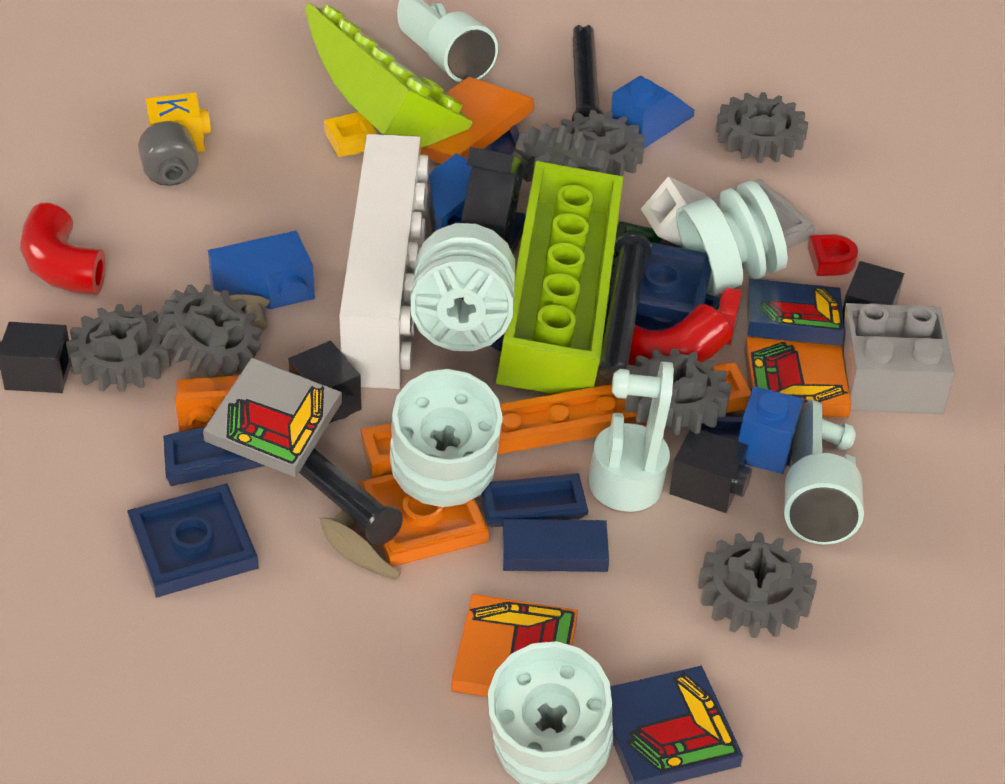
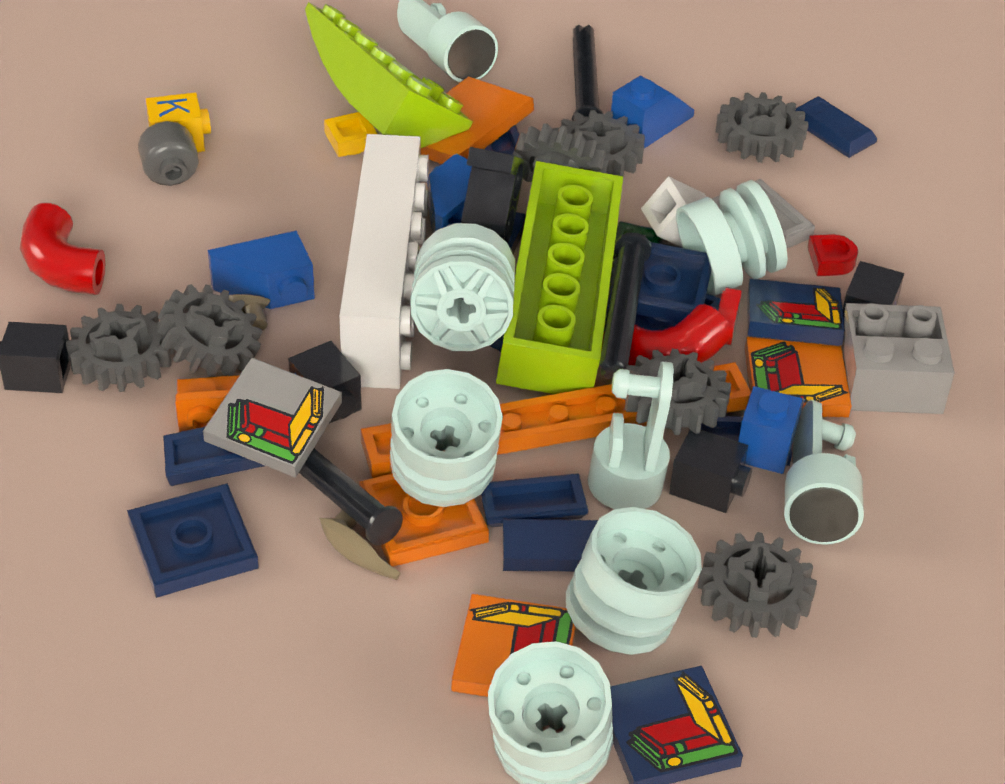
(632, 580): none -> light aqua wheel
(836, 127): none -> dark blue tile

